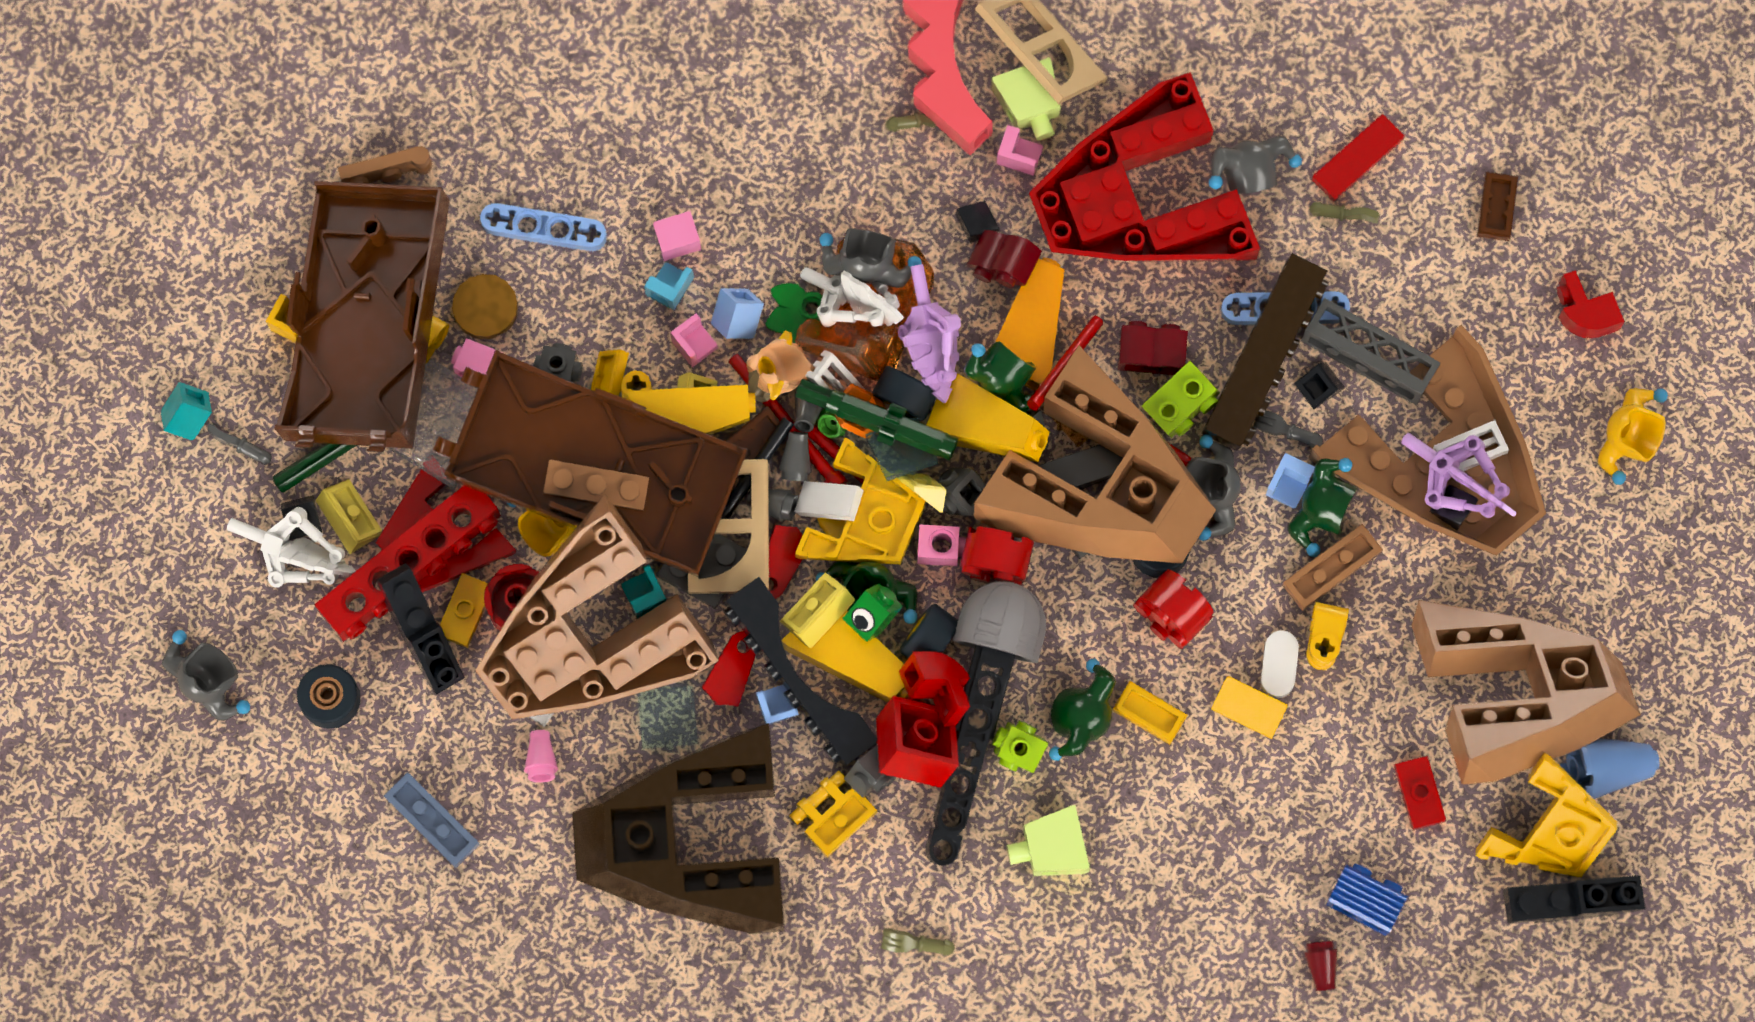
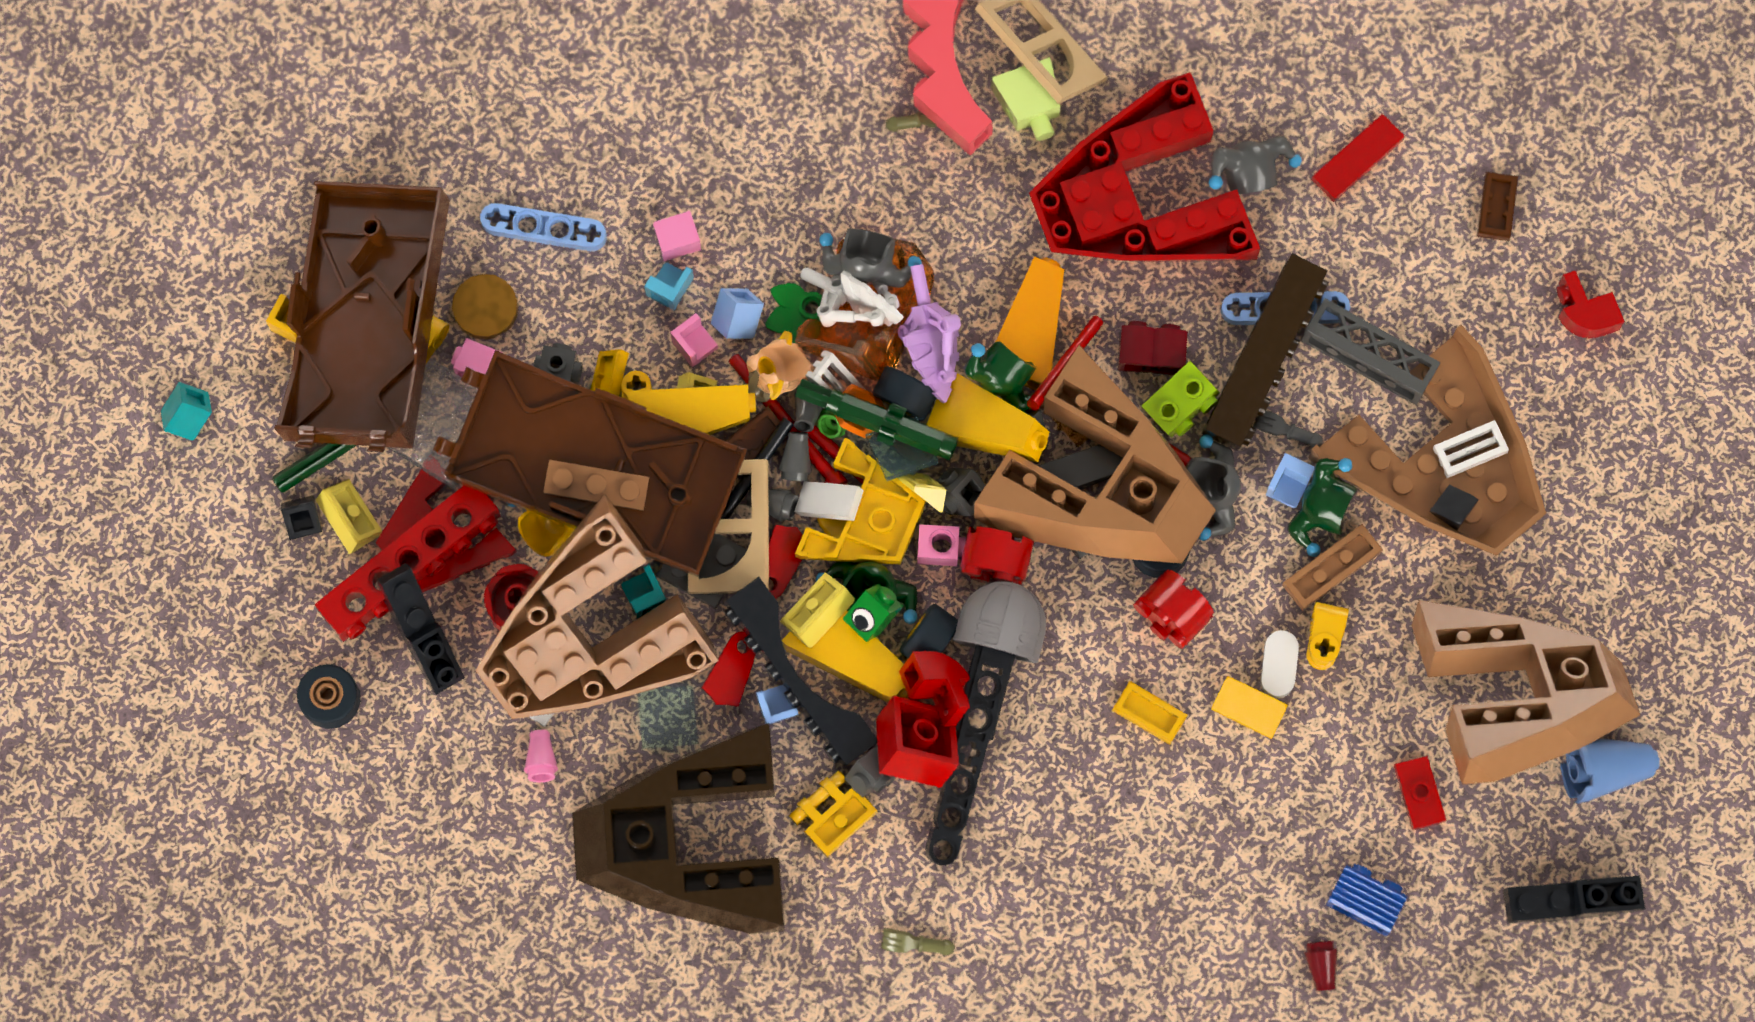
(204, 676): dark grey piece -> none
(243, 445): dark grey piece -> none
(300, 552): white bar -> none
(387, 167): medium nougat plate -> none
(431, 820): sand blue plate -> none
(464, 610): yellow plate -> none
(975, 219): black slope -> none
(1003, 258): dark red brick -> none
(1018, 152): bright pink panel -> none
(1029, 752): lime brick -> none
(1052, 845): yellowish green torso -> none
(1083, 712): dark green piece -> none
(1319, 385): black slope -> none
(1339, 212): olive piece -> none
(1445, 465): lavender bar -> none
(1566, 834): yellow wing -> none
(1633, 431): yellow piece -> none

